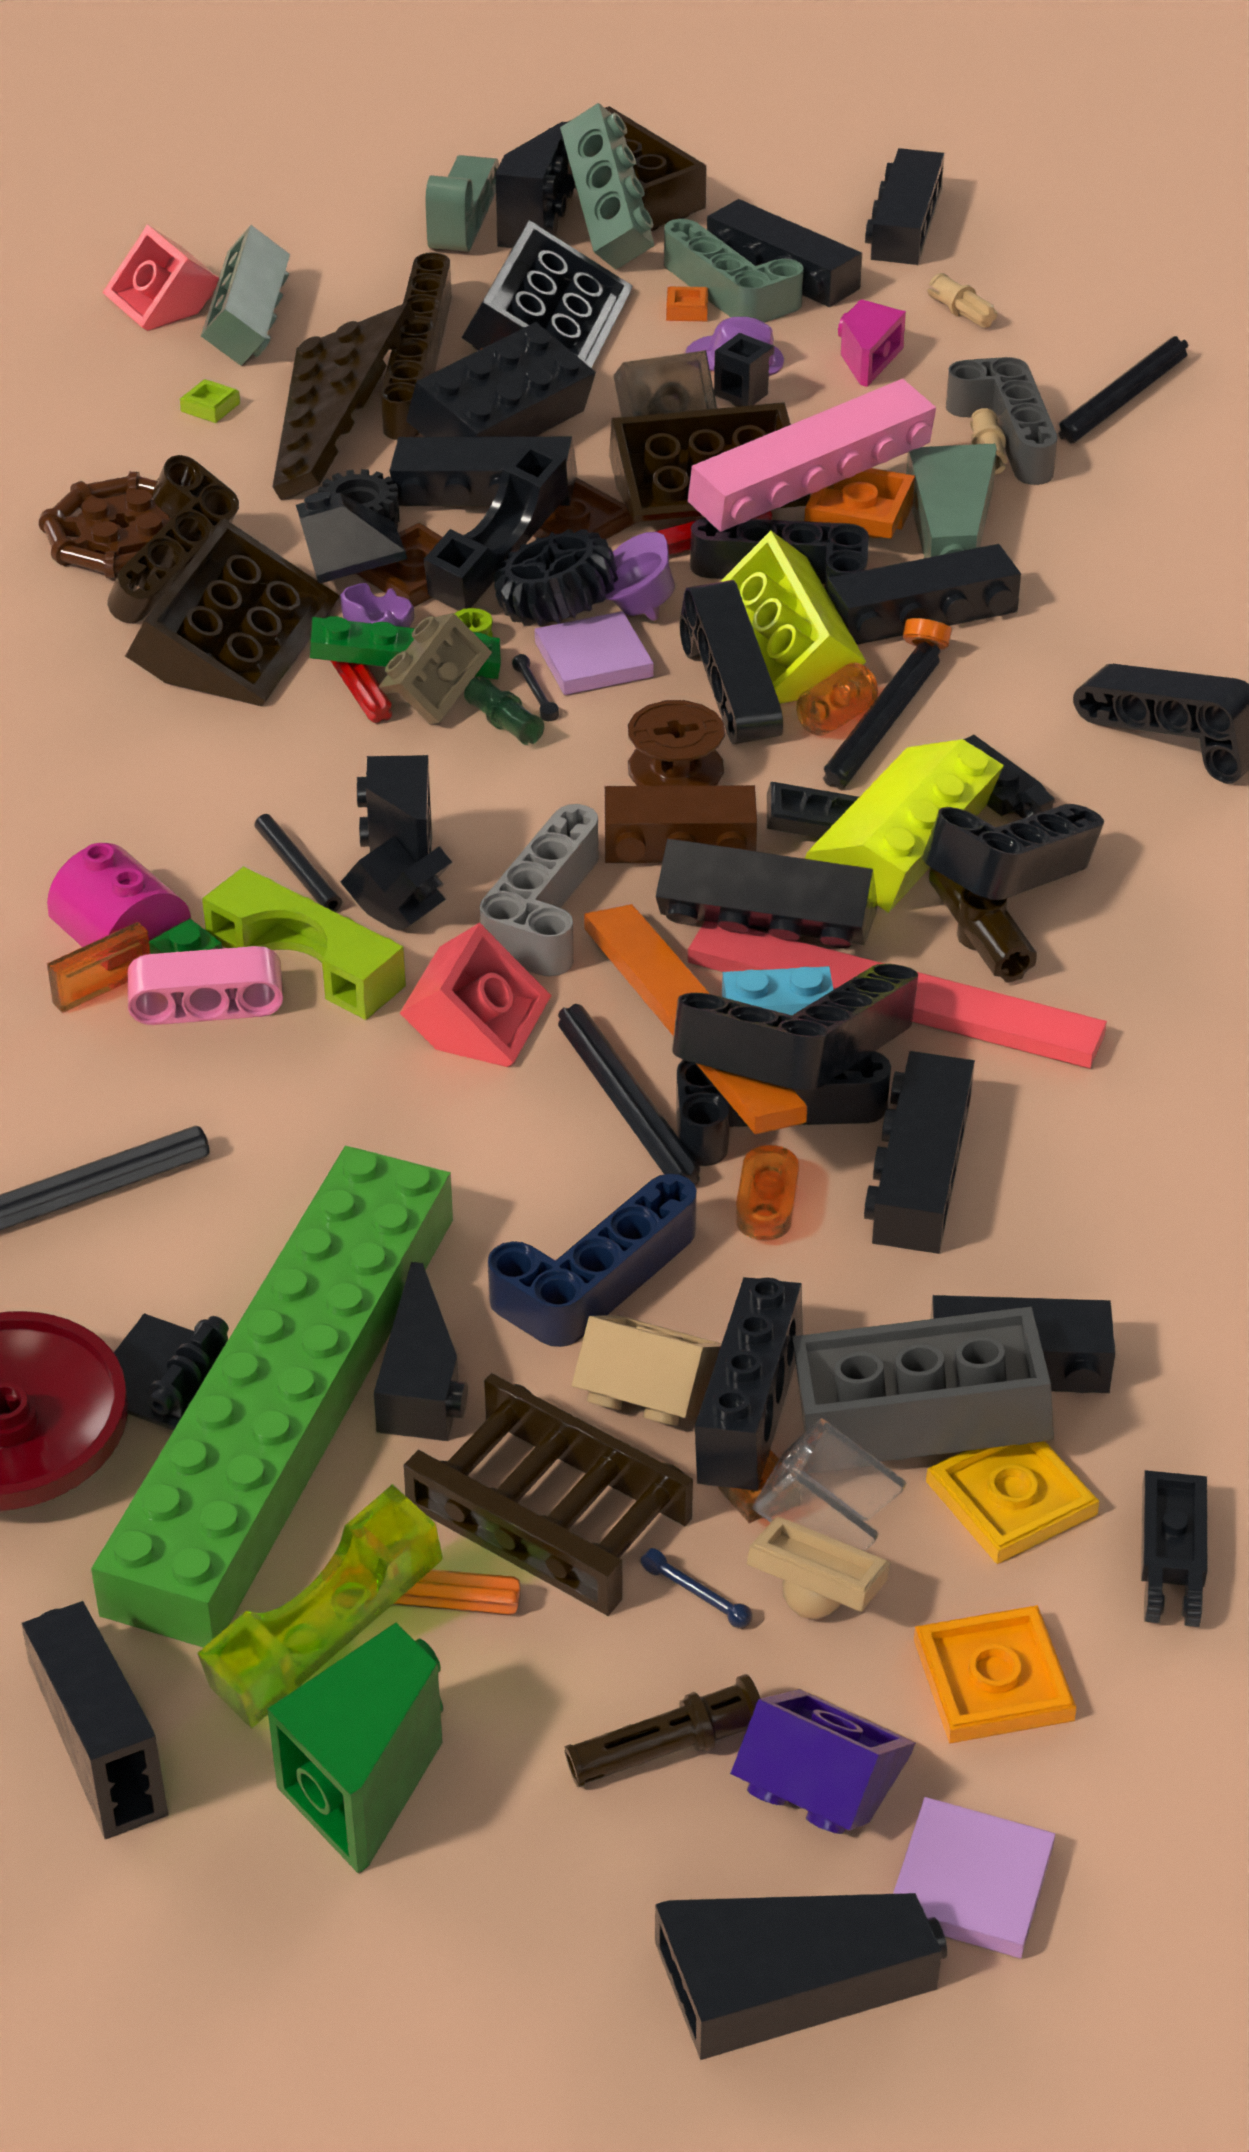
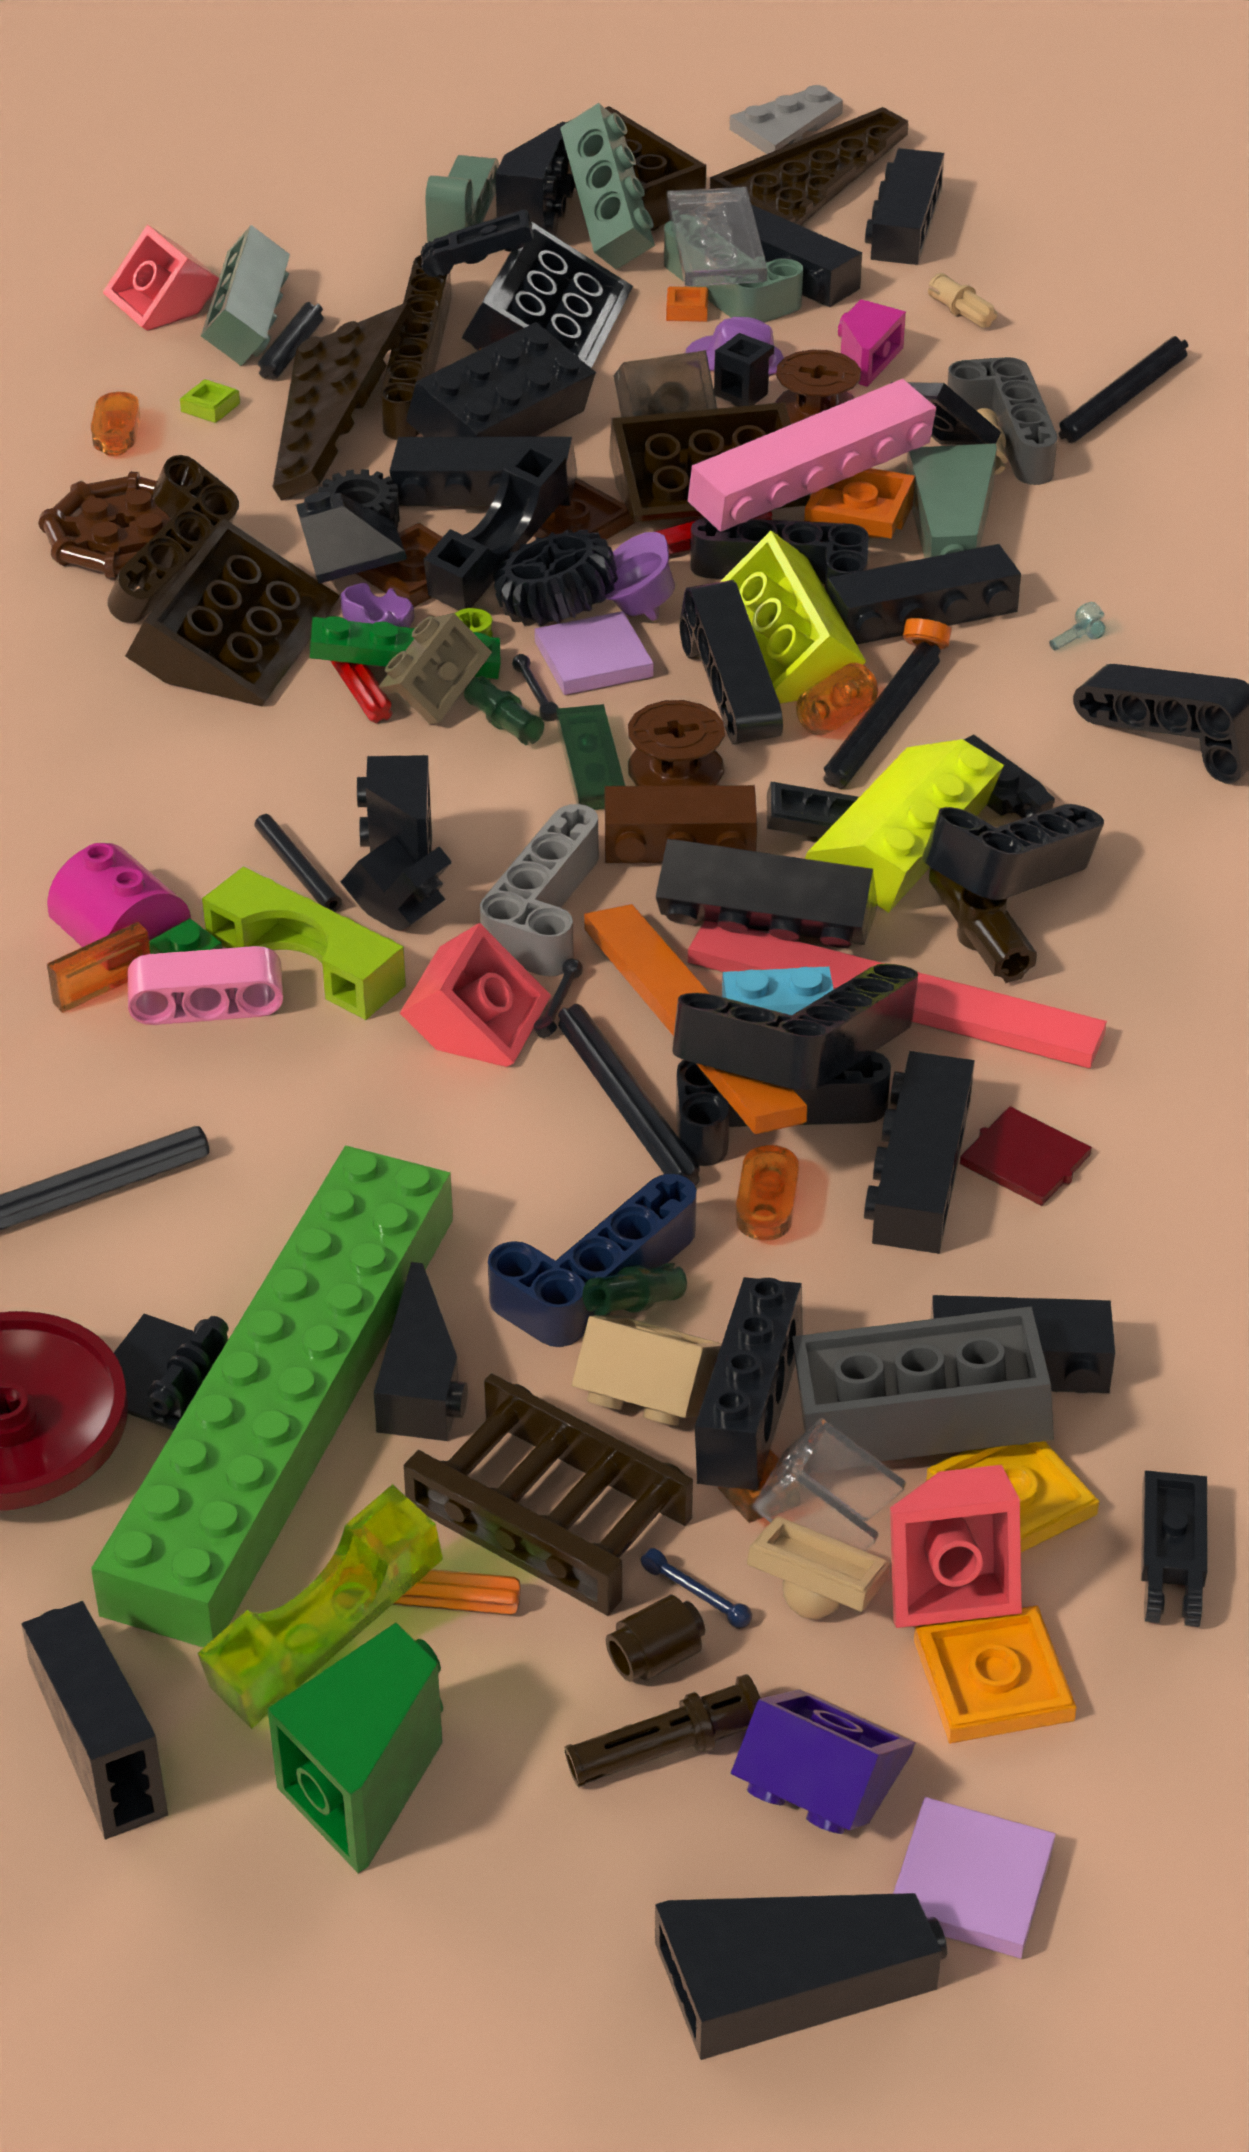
(115, 423): none -> clear orange plate
(285, 346): none -> black axle
(476, 242): none -> black hinge
(546, 1026): none -> black hinge
(589, 753): none -> clear green tile
(634, 1289): none -> clear green pin
(656, 1638): none -> dark brown brick
(716, 236): none -> clear tile
(786, 118): none -> light grey wing
(814, 170): none -> dark brown wing
(816, 382): none -> reddish brown piece
(954, 418): none -> black tile
(956, 1548): none -> coral slope
(1025, 1155): none -> dark red piece
(1088, 624): none -> clear light blue hand

